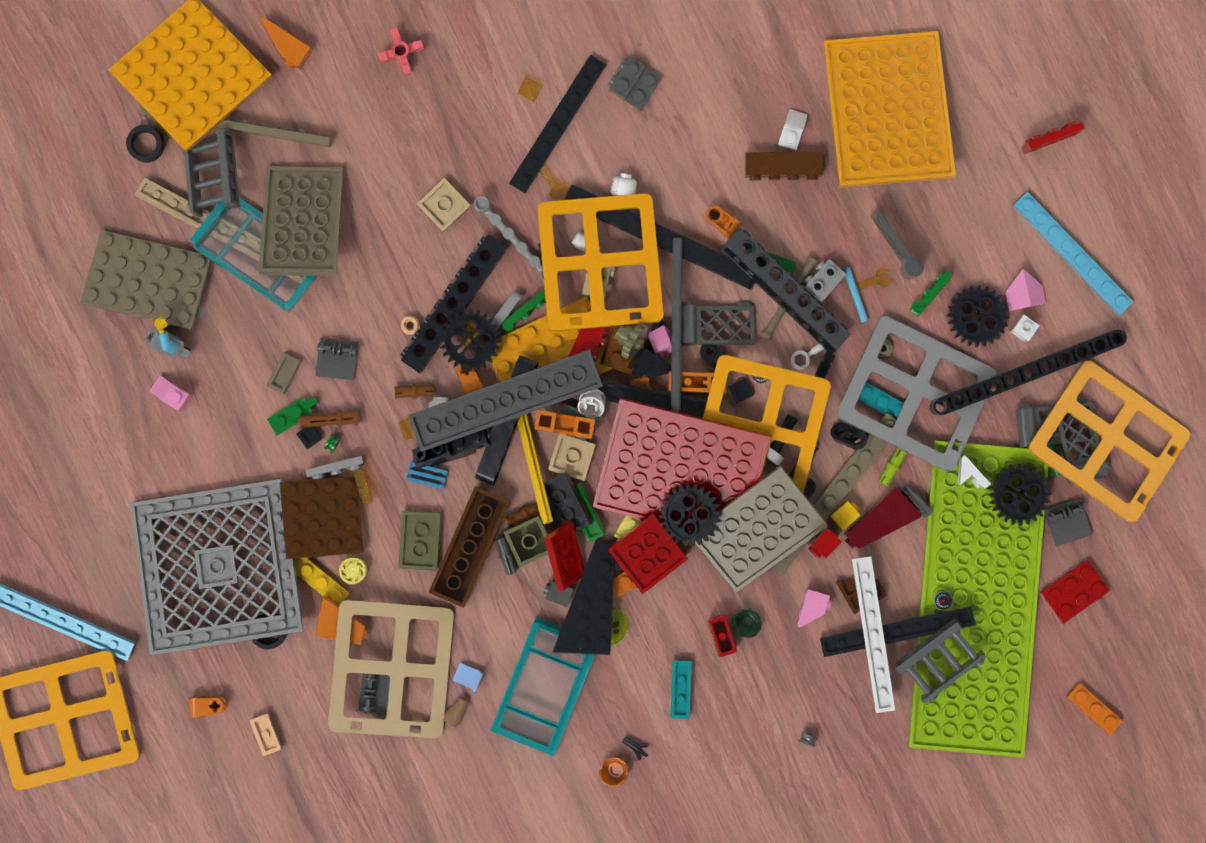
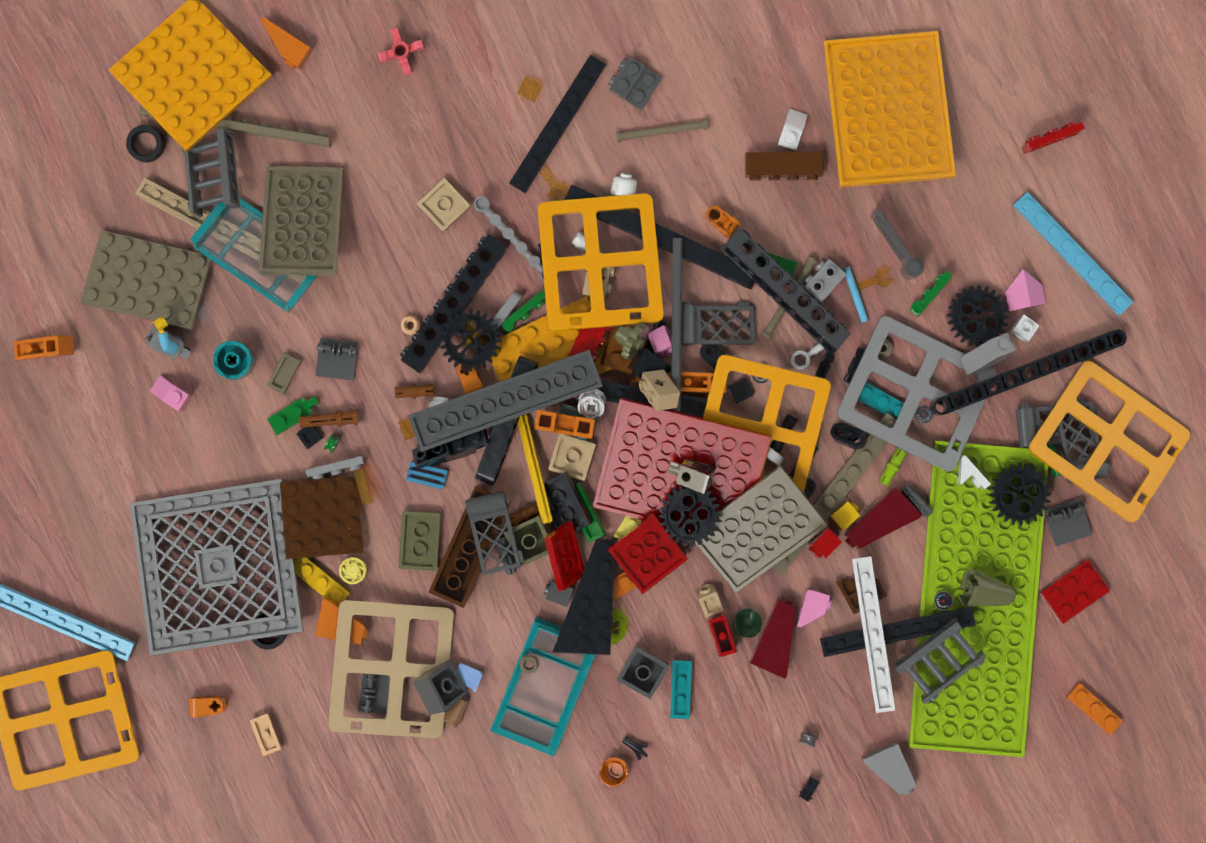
(44, 347): none -> orange slope
(245, 360): none -> teal brick
(440, 687): none -> dark grey slope
(490, 507): none -> dark grey piece
(529, 670): none -> dark tan plate
(643, 672): none -> dark grey brick
(659, 390): none -> tan brick
(662, 130): none -> dark tan bar
(693, 474): none -> dark tan torso
(709, 600): none -> tan bracket
(774, 644): none -> dark red slope
(809, 789): none -> black pin
(853, 366): none -> black axle
(892, 768): none -> light grey slope
(923, 414): none -> clear tile
(984, 590): none -> olive cone
(988, 354): none -> light grey slope

